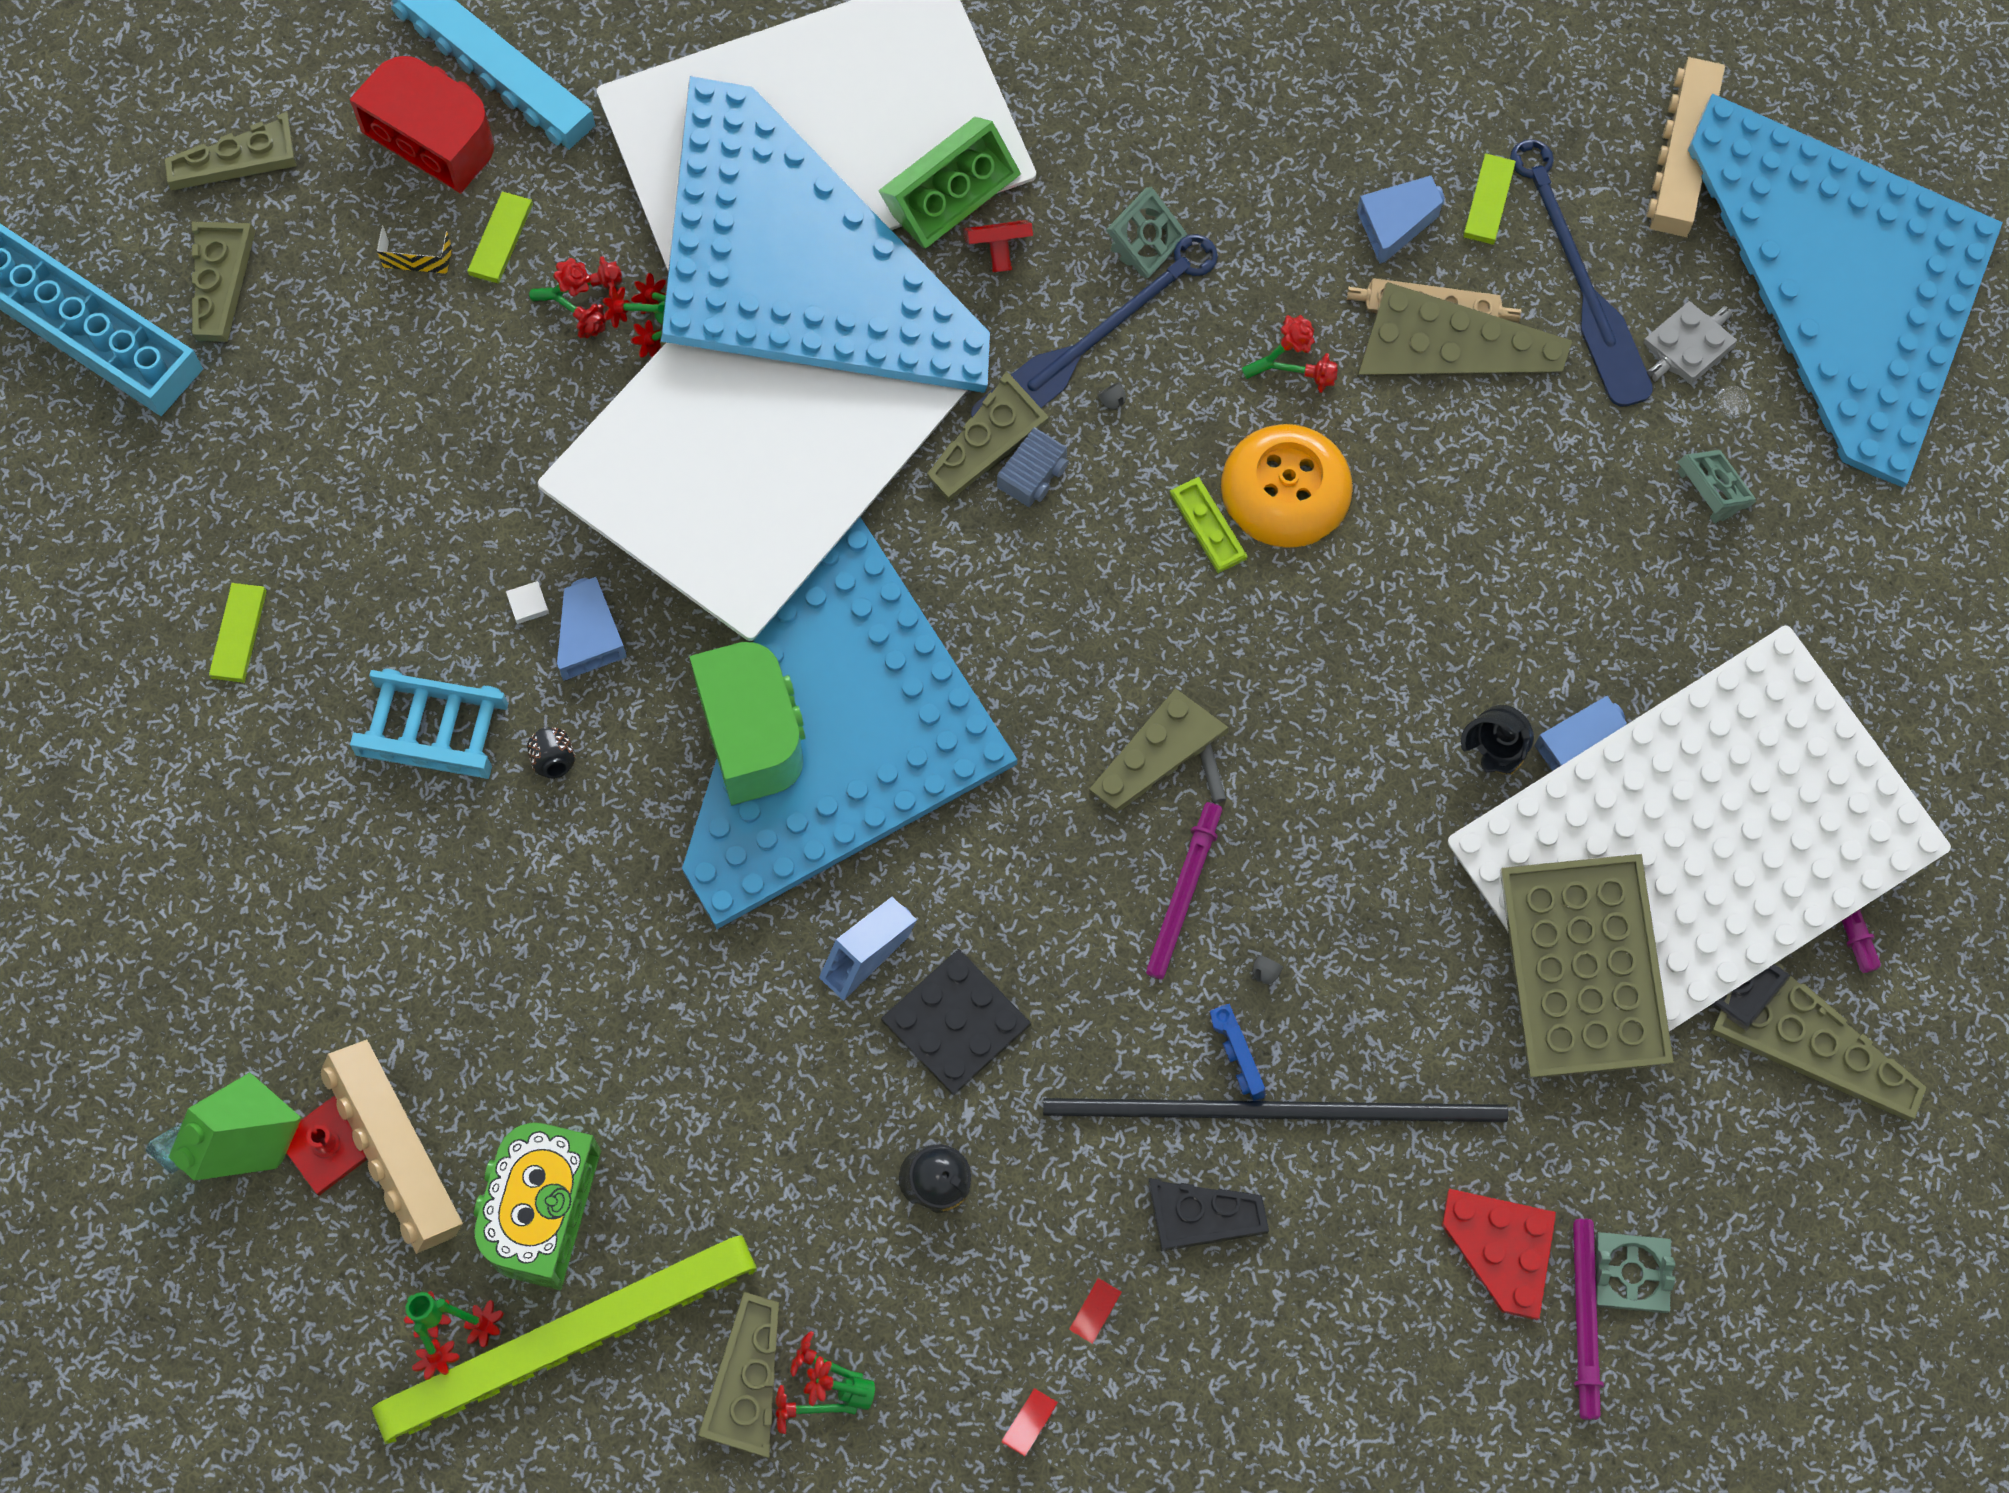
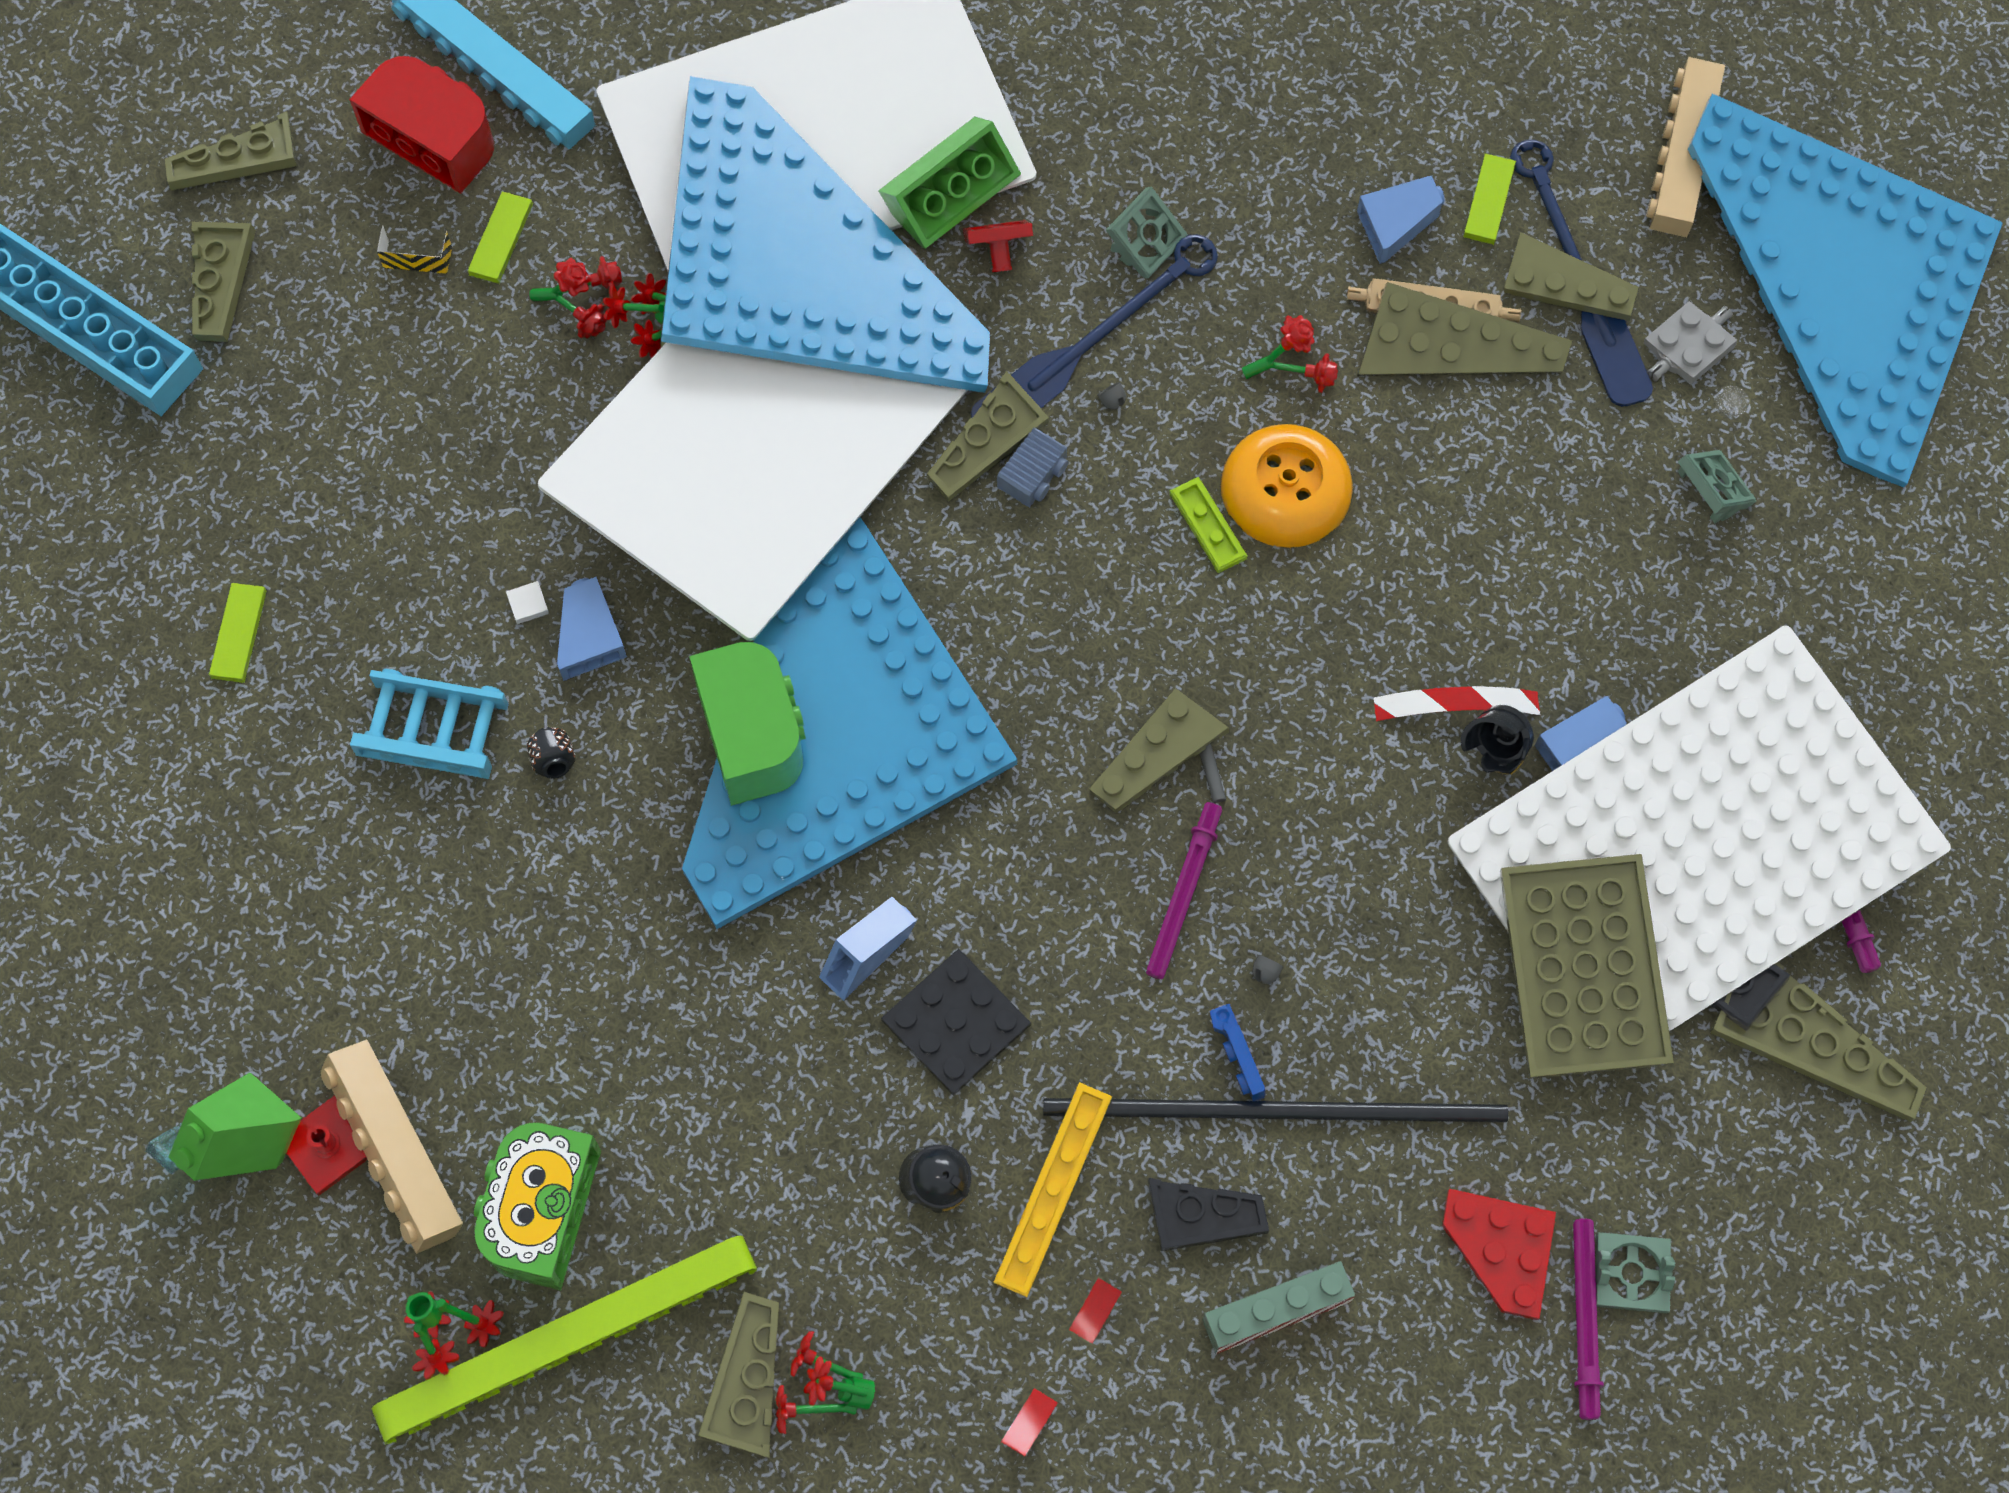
(1052, 1190): none -> yellow tile
(1278, 1307): none -> sand green brick
(1454, 700): none -> sticker
(1562, 280): none -> olive wing

